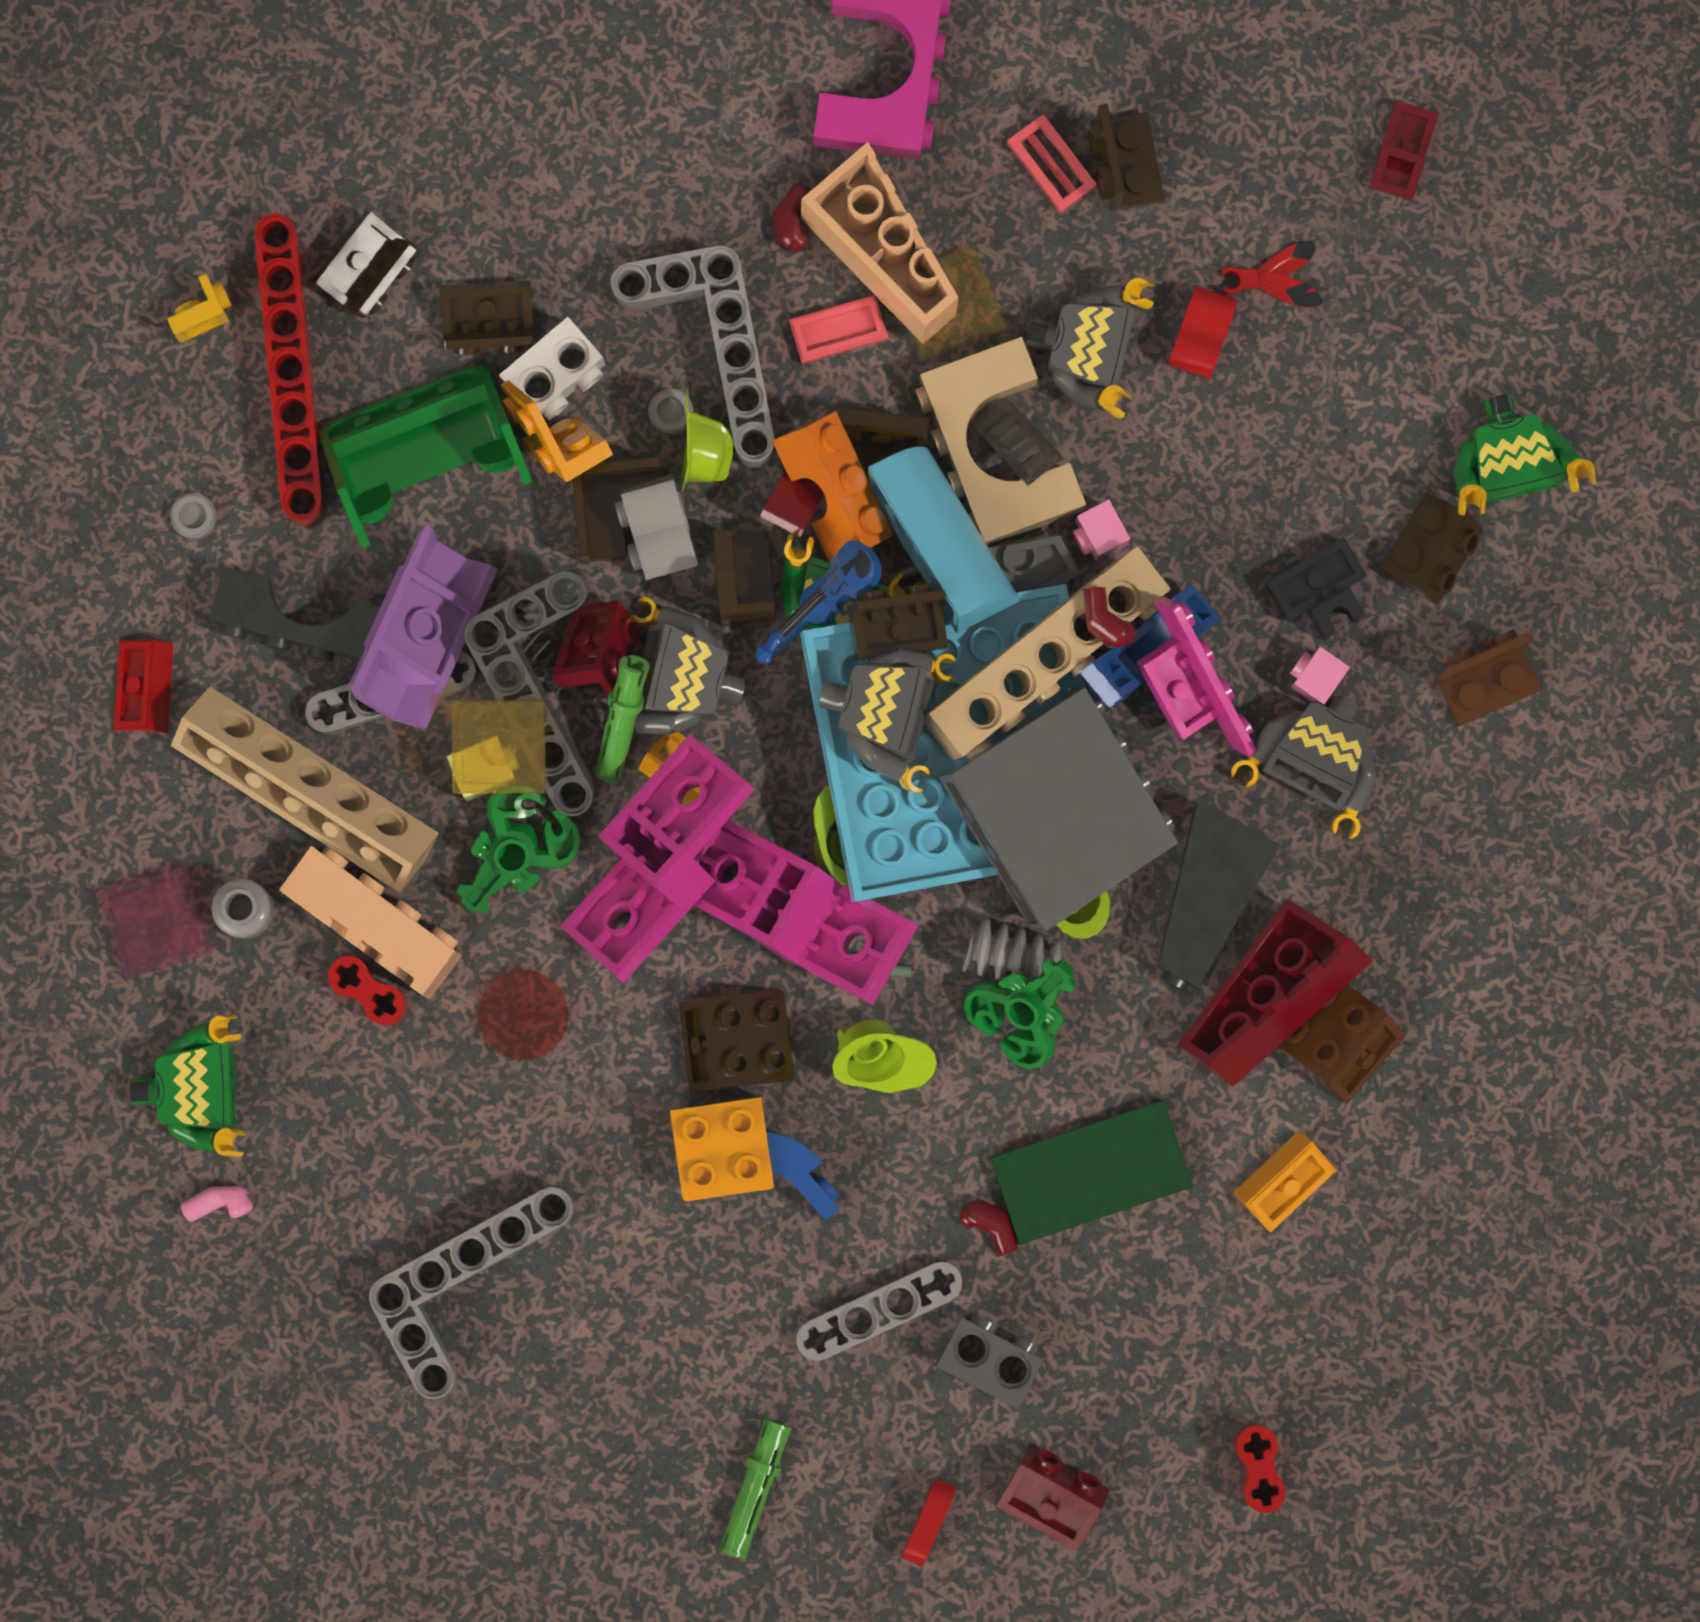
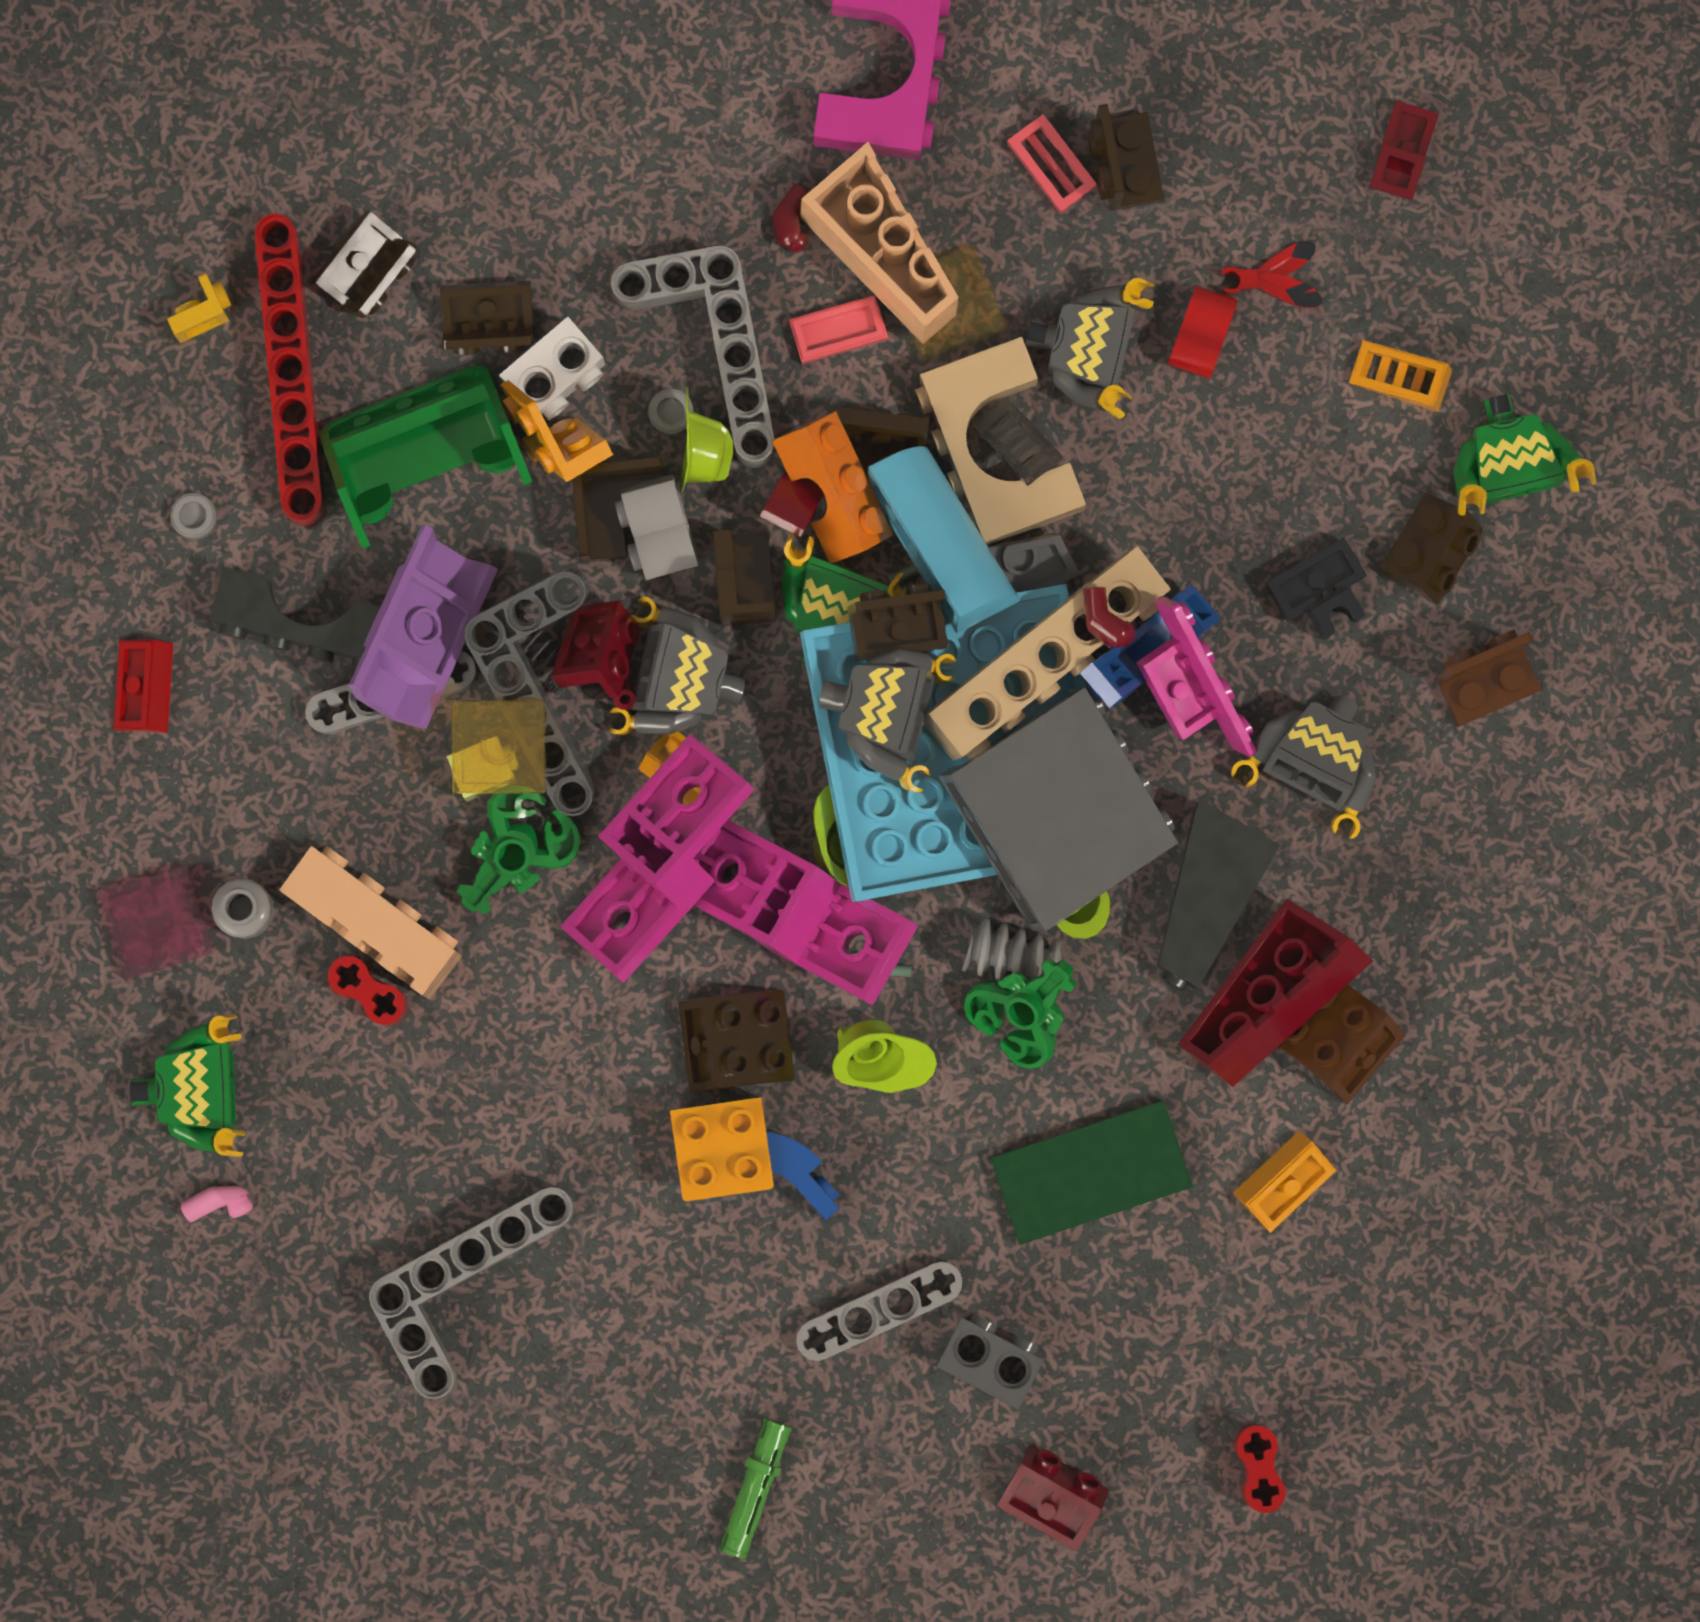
(304, 789): tan brick -> none
(523, 1015): clear red tile -> none
(624, 703): bright green pin -> none
(850, 573): blue piece -> none
(929, 1522): red beam -> none
(992, 1220): dark red arm -> none
(1100, 531): bright pink plate -> none
(1318, 675): bright pink plate -> none
(1438, 387): none -> light orange slope

